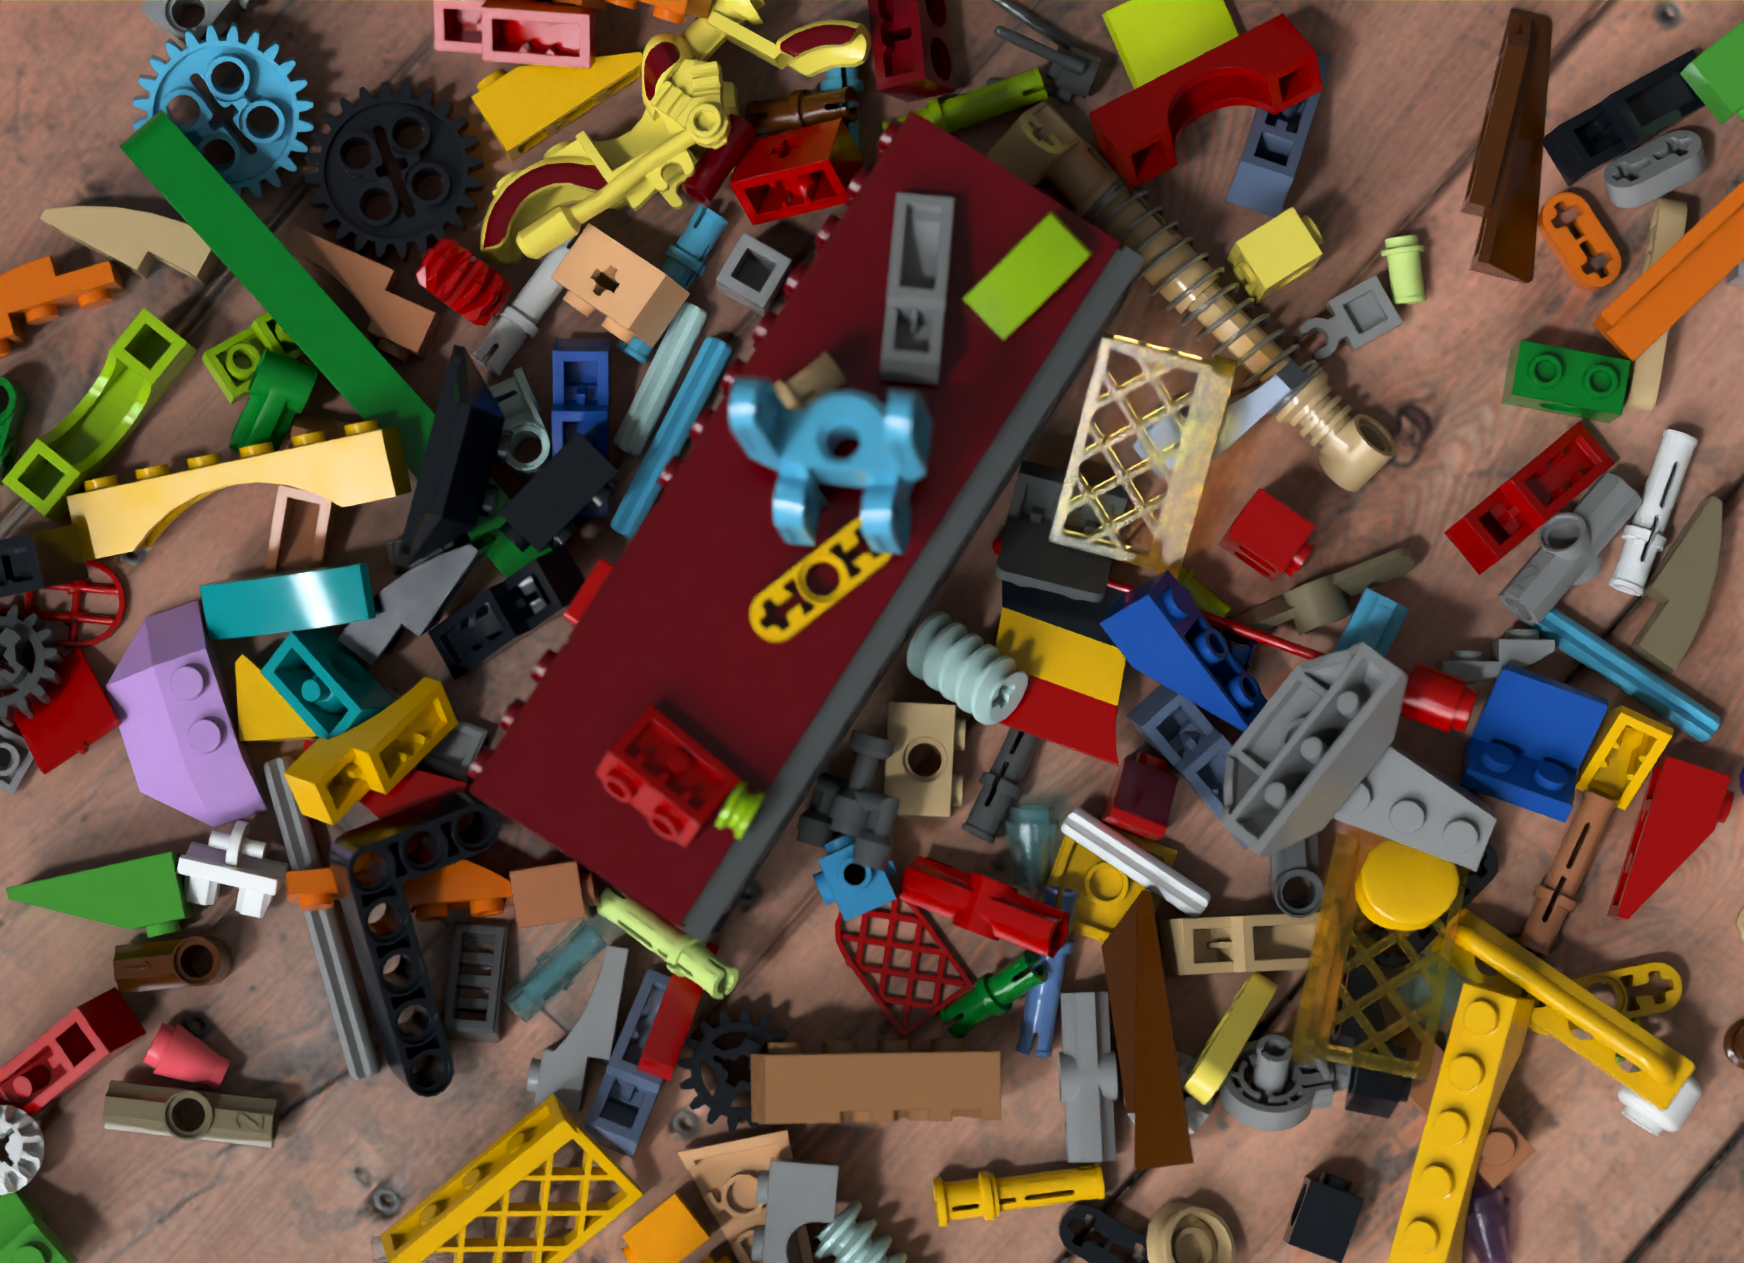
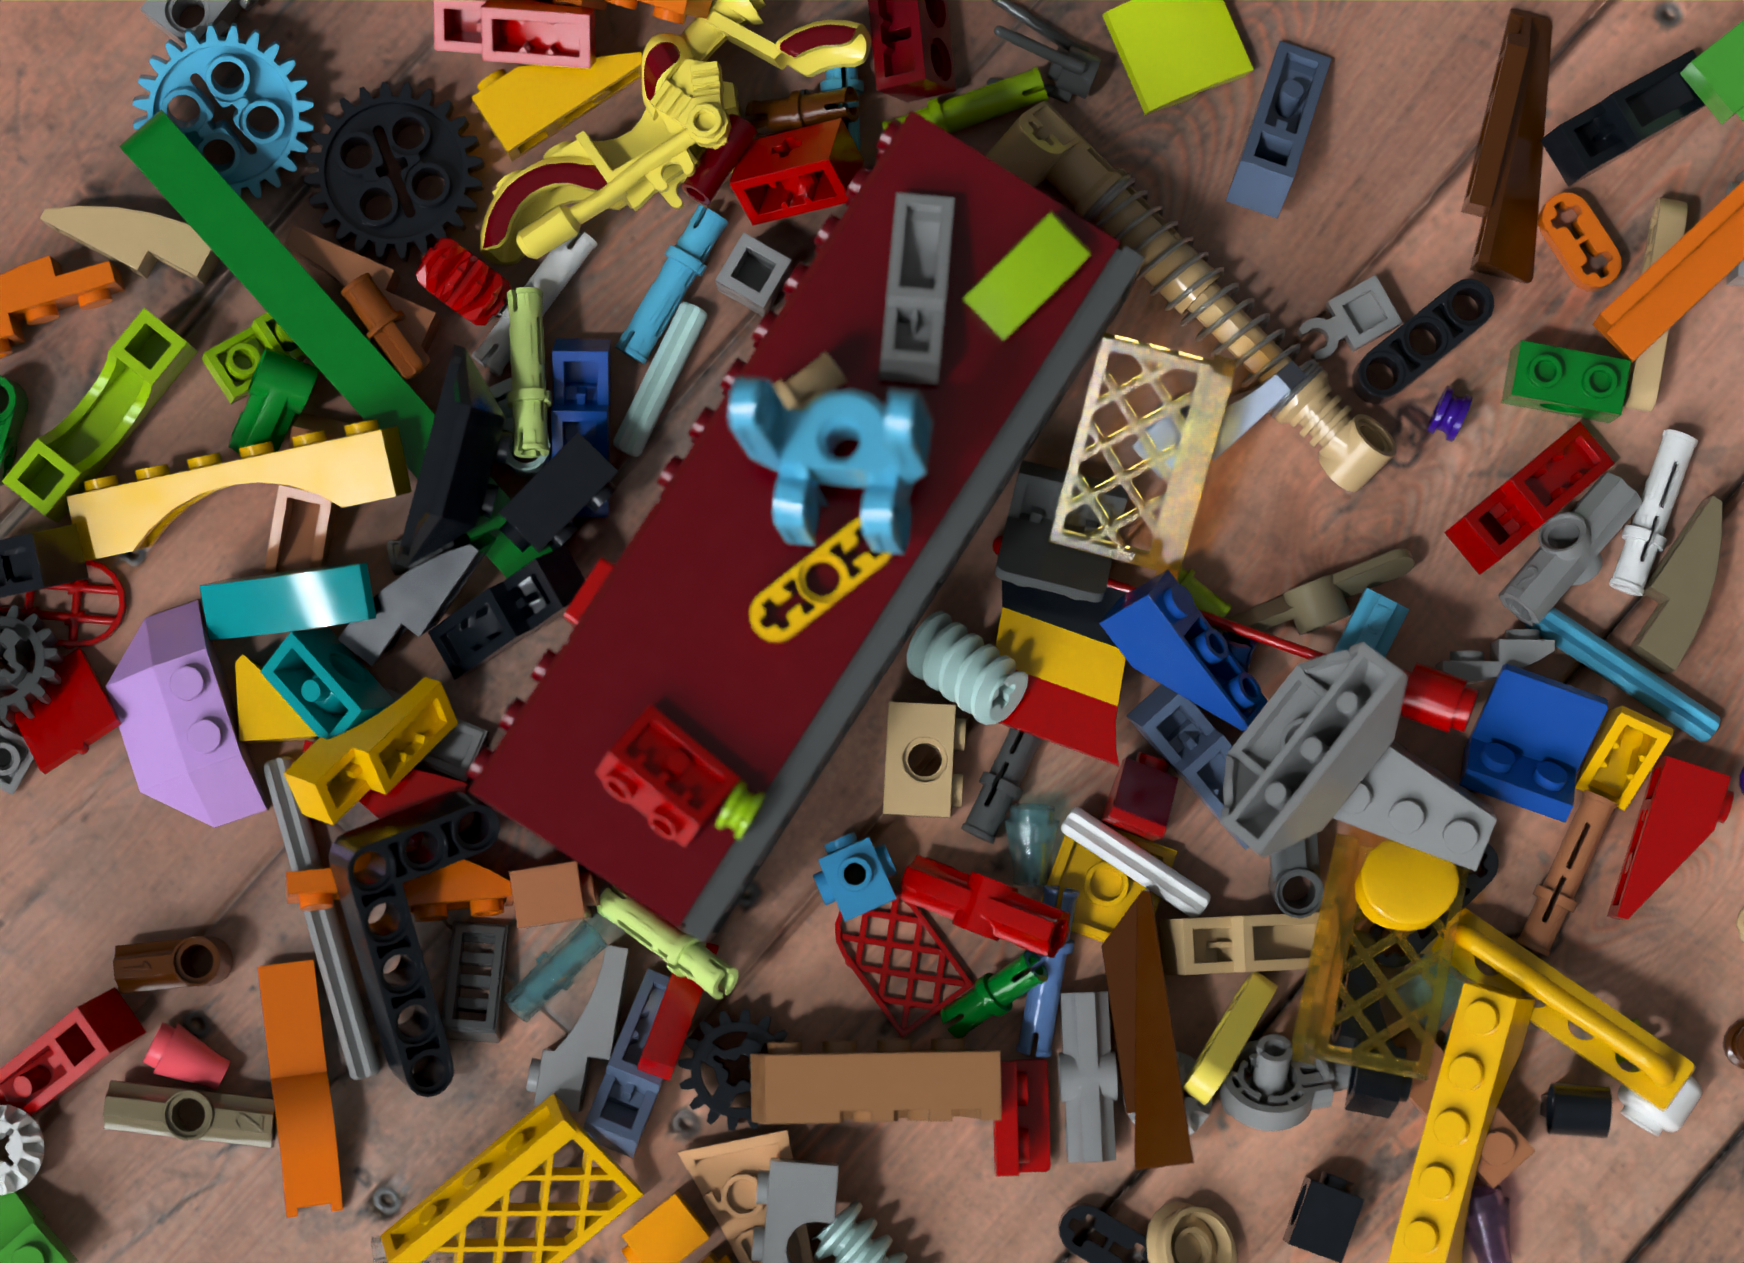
(122, 894): bright green slope -> none
(233, 862): white hips -> none
(300, 1086): none -> orange piece
(386, 326): none -> dark orange axle
(528, 383): none -> yellowish green pin
(620, 286): light nougat brick -> none
(672, 435): medium azure axle -> none
(854, 806): dark grey piece -> none
(991, 1195): yellow pin -> none
(1024, 1131): none -> red bracket
(1259, 69): red arch -> none
(1269, 537): red brick -> none
(1275, 255): light yellow brick -> none
(1405, 269): yellowish green pin -> none
(1438, 320): none -> black beam
(1449, 413): none -> dark purple bush
(1577, 1110): none -> black piece
(1637, 975): yellow beam -> none
(1655, 169): light grey beam -> none

